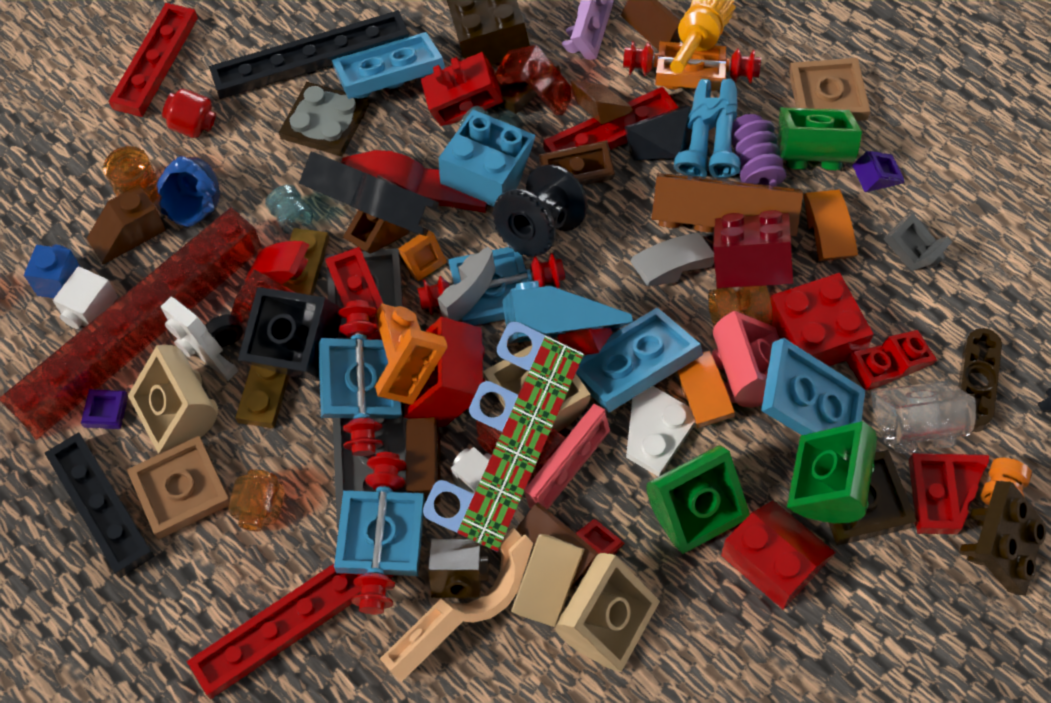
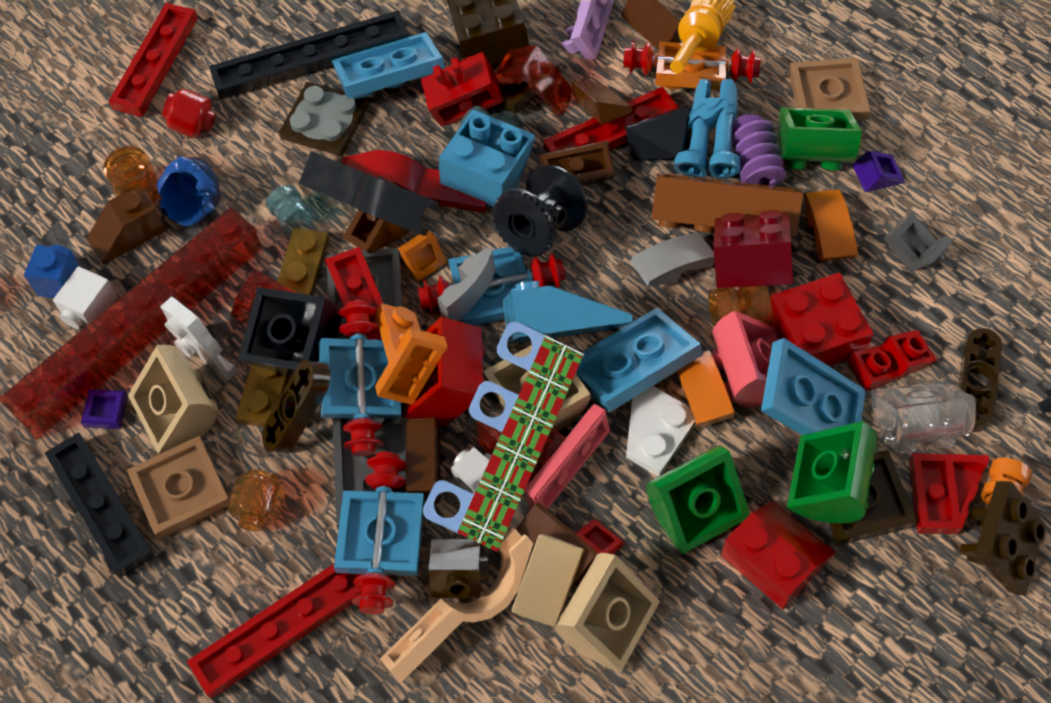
(225, 329): black tile -> none
(281, 261): red slope -> none
(296, 406): none -> dark brown beam
(586, 340): red slope -> none

